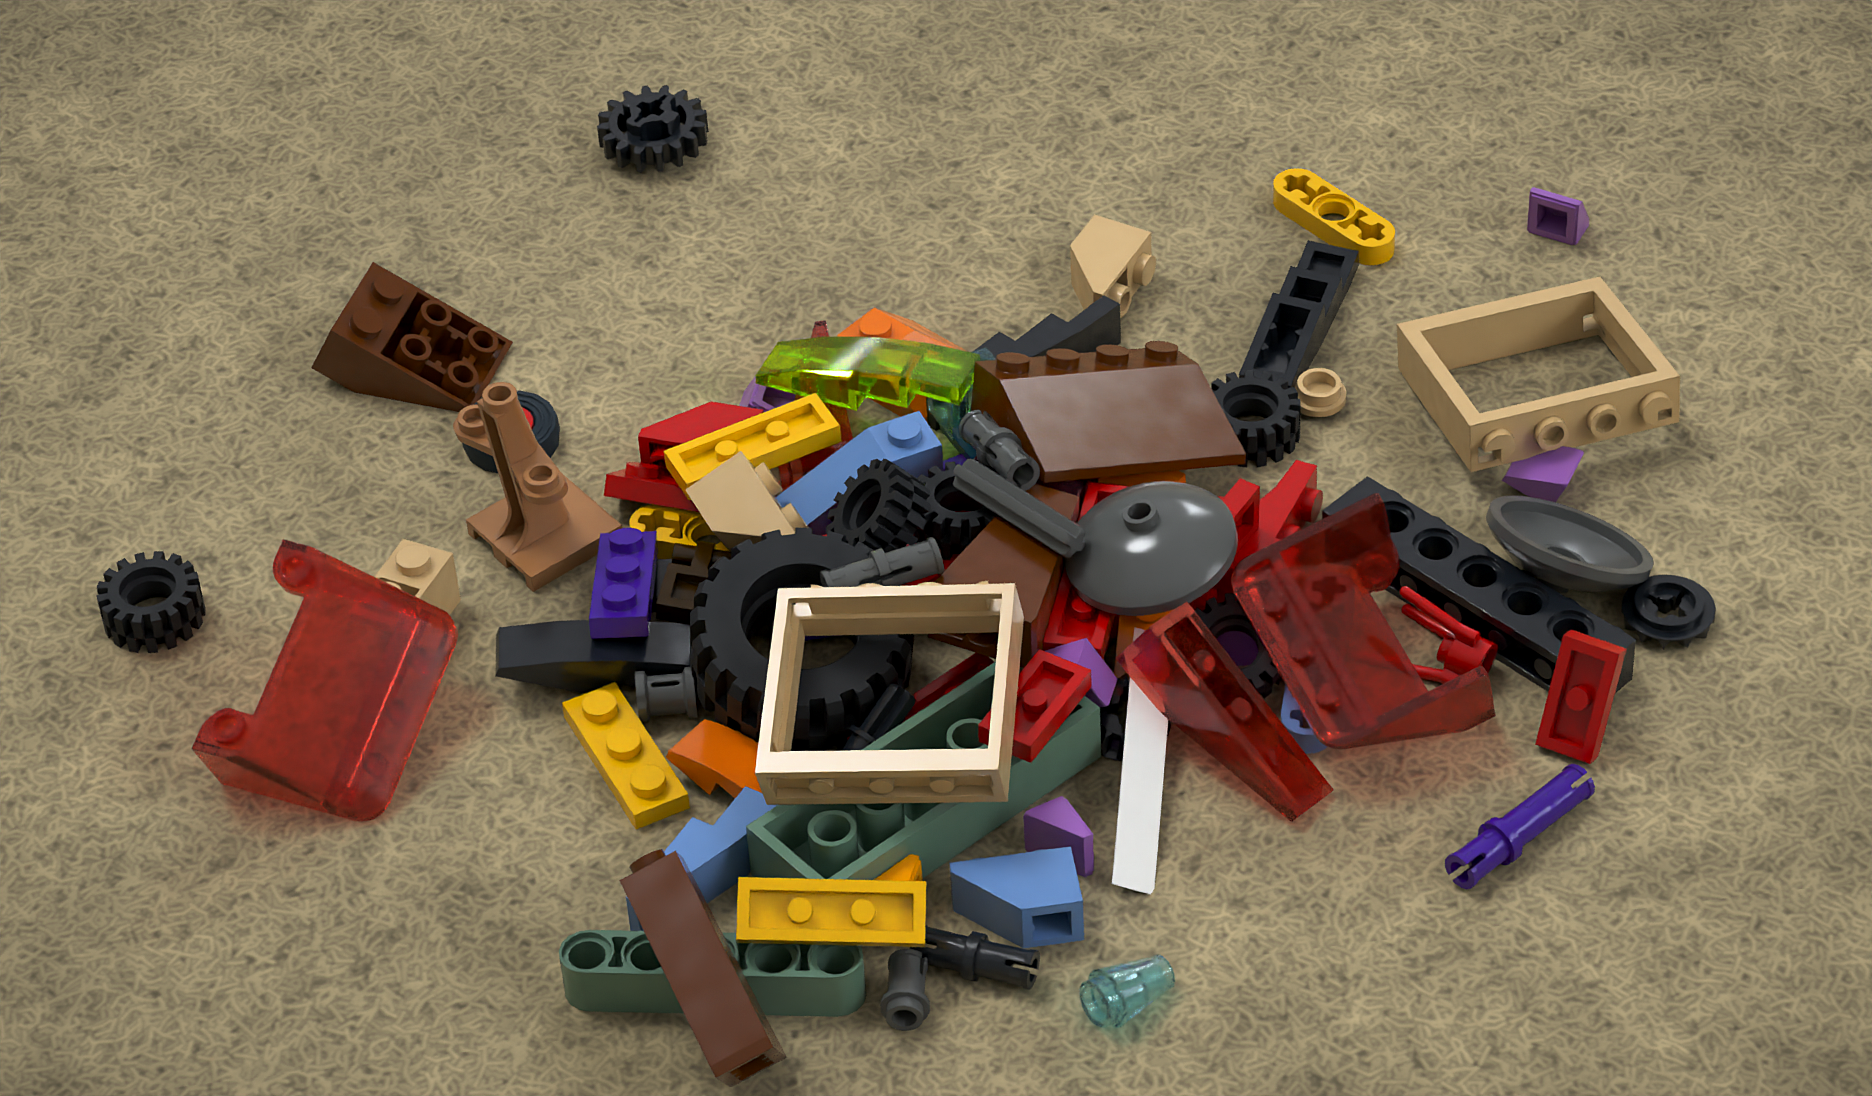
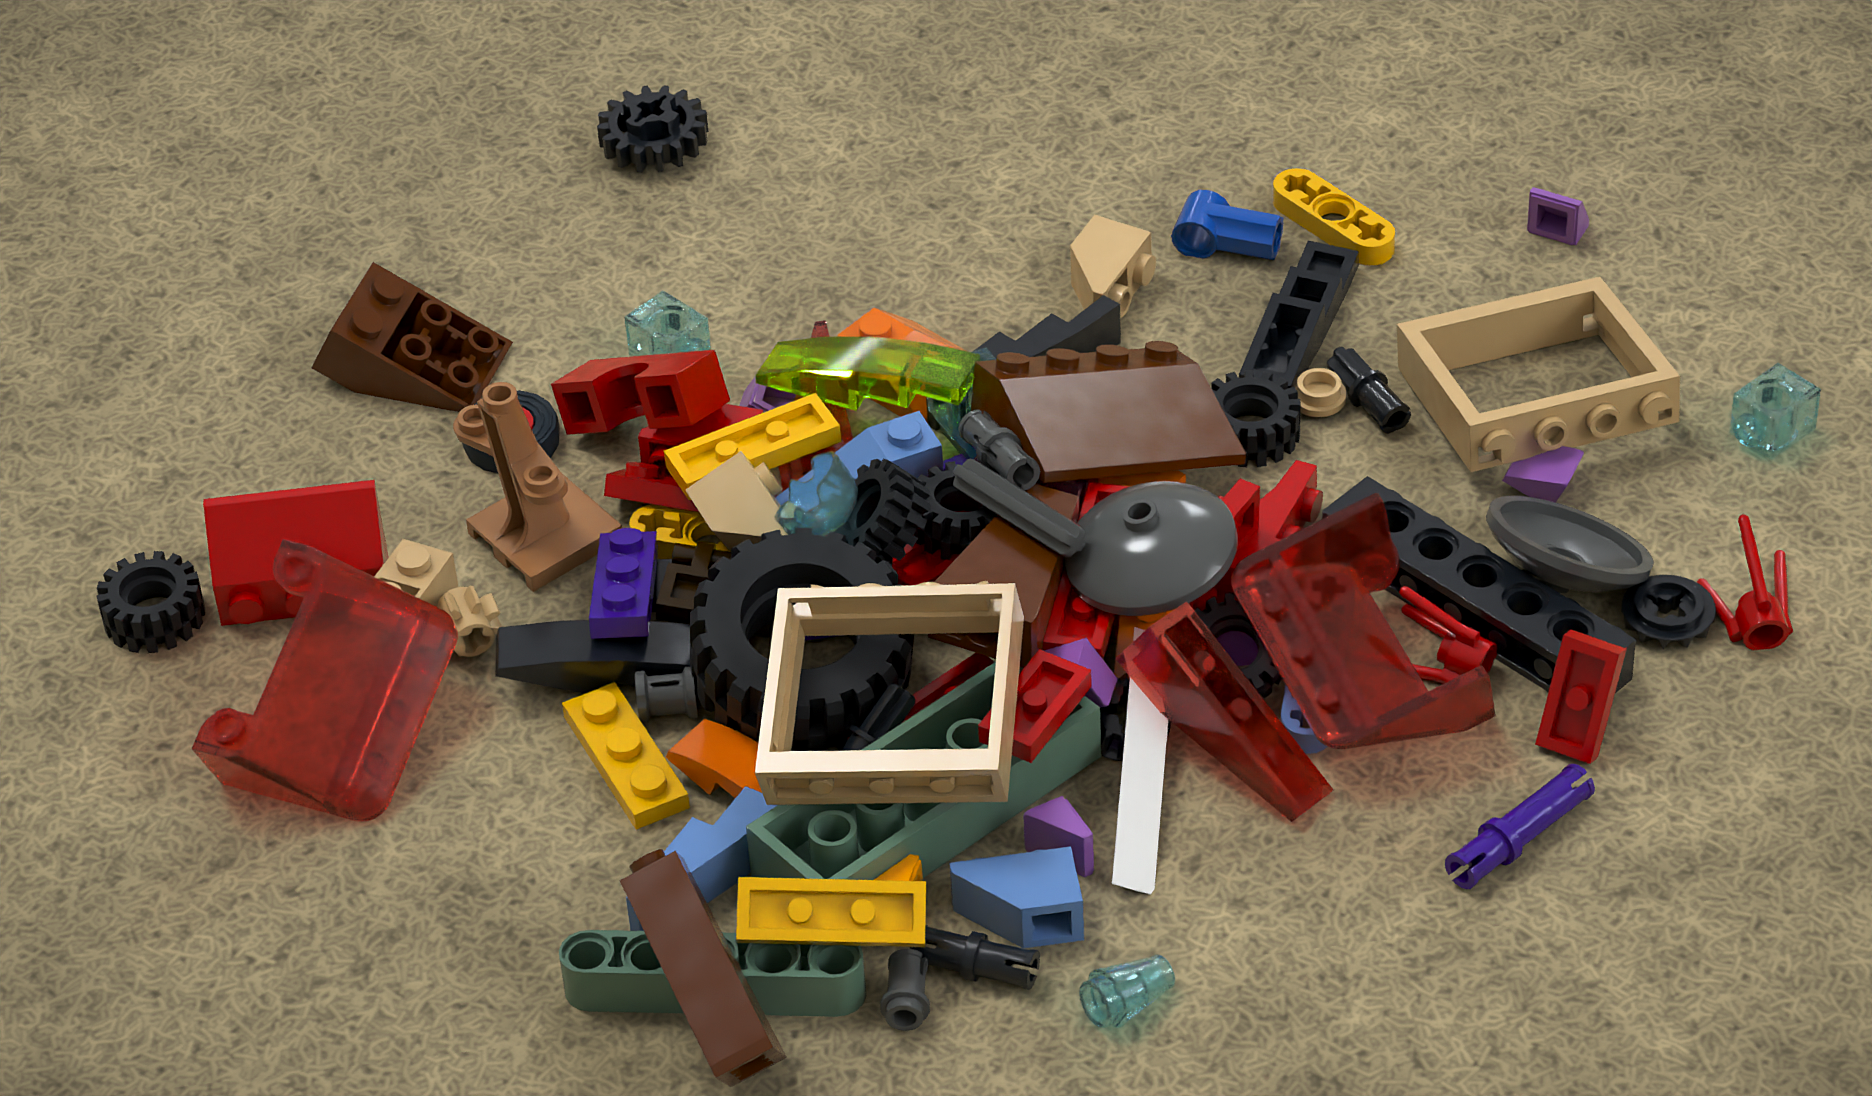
(250, 528): none -> red slope
(474, 617): none -> tan gear
(663, 387): none -> red arch
(666, 327): none -> clear light blue brick
(822, 501): none -> clear light blue hair
(889, 568): dark grey pin -> none
(1212, 224): none -> blue piece
(1369, 390): none -> black axle
(1760, 617): none -> red plant
(1774, 411): none -> clear light blue brick

